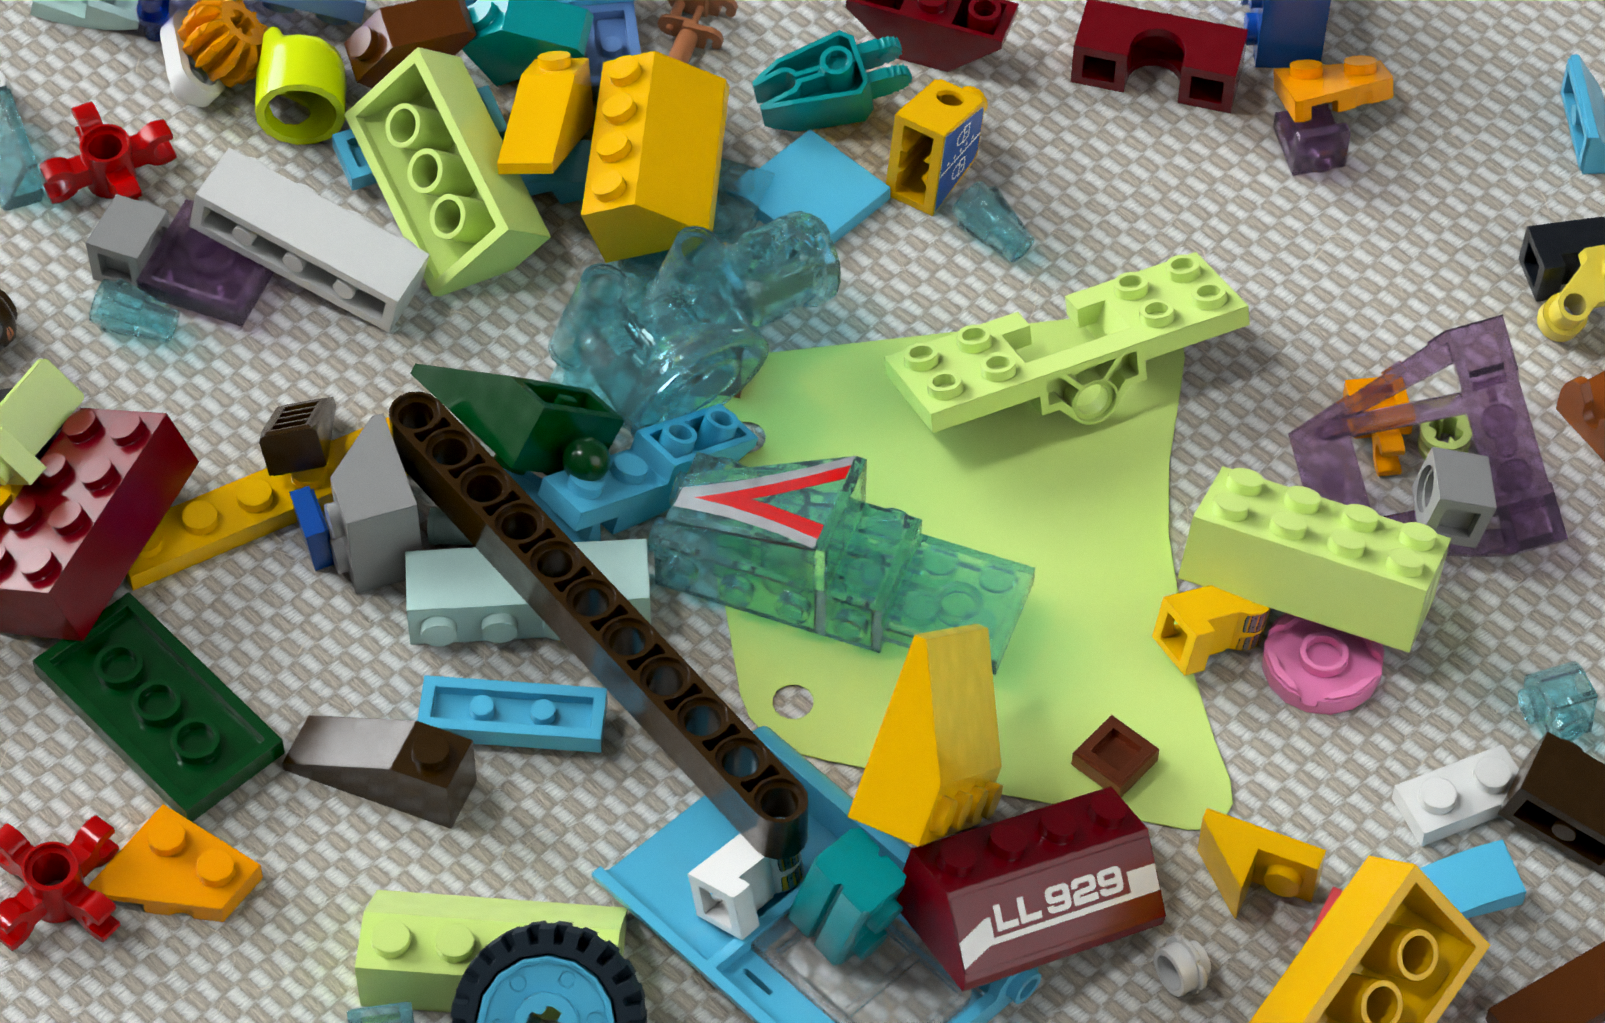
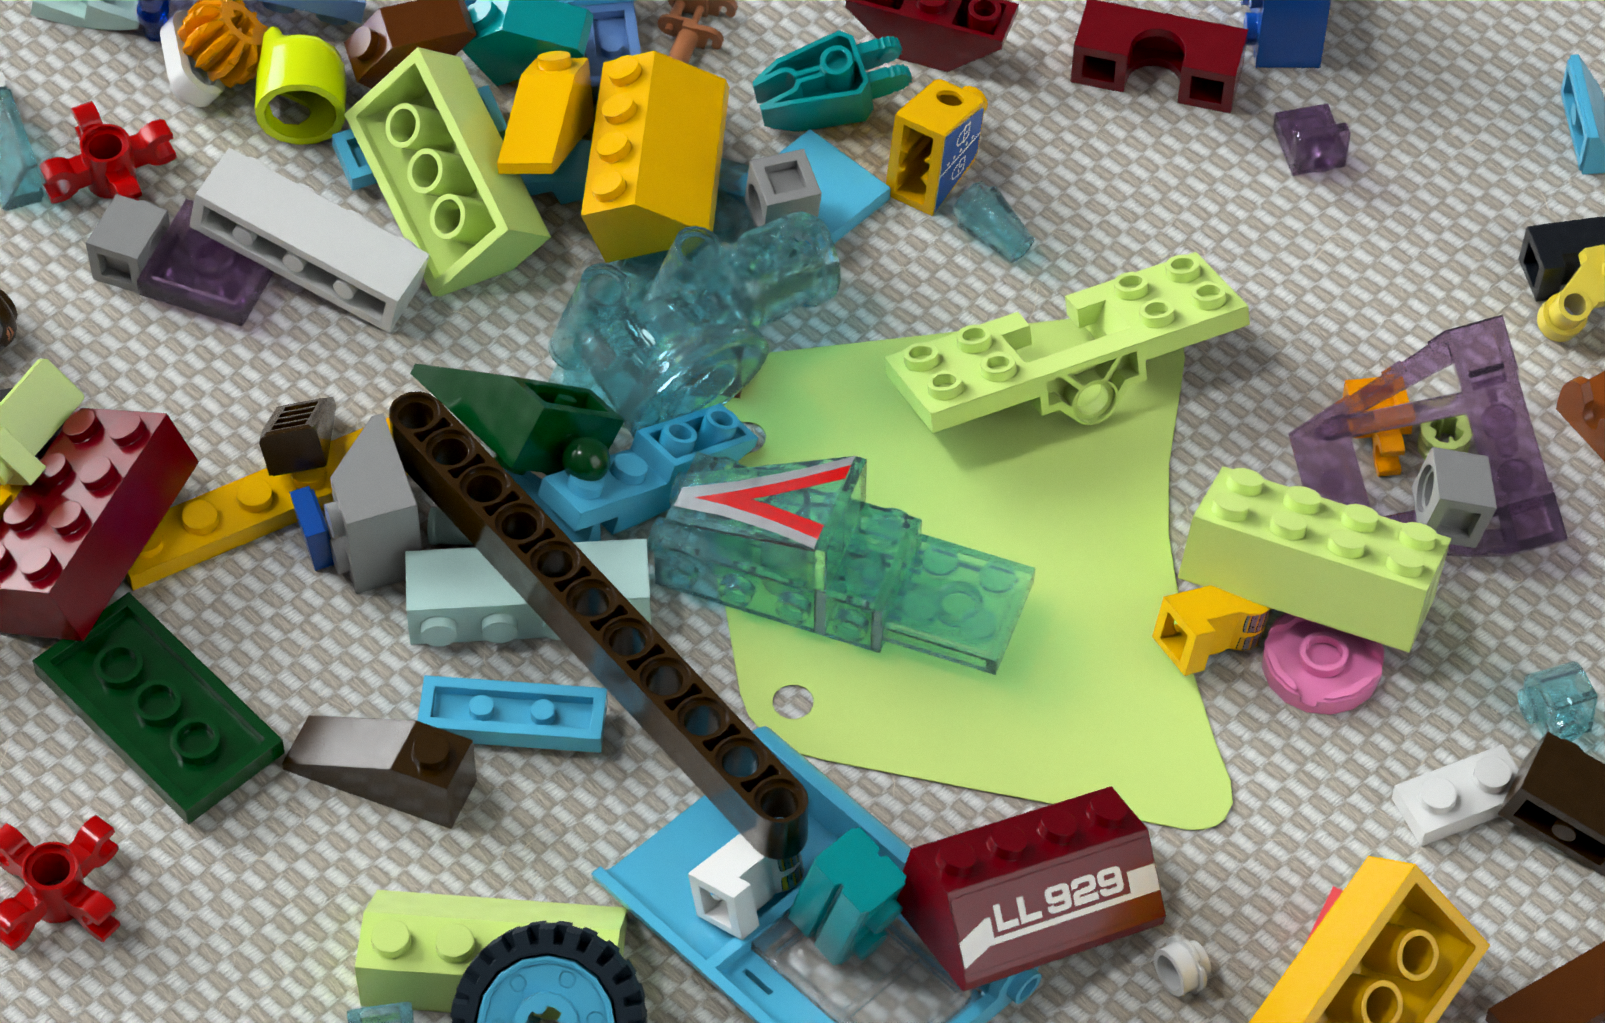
(132, 312): clear light blue cone -> none
(179, 870): light orange wing -> none
(781, 186): none -> light grey brick
(937, 742): yellow slope -> none
(1115, 756): copper tile -> none
(1247, 853): yellow slope -> none
(1344, 85): light orange wing -> none
(1478, 879): medium azure slope -> none

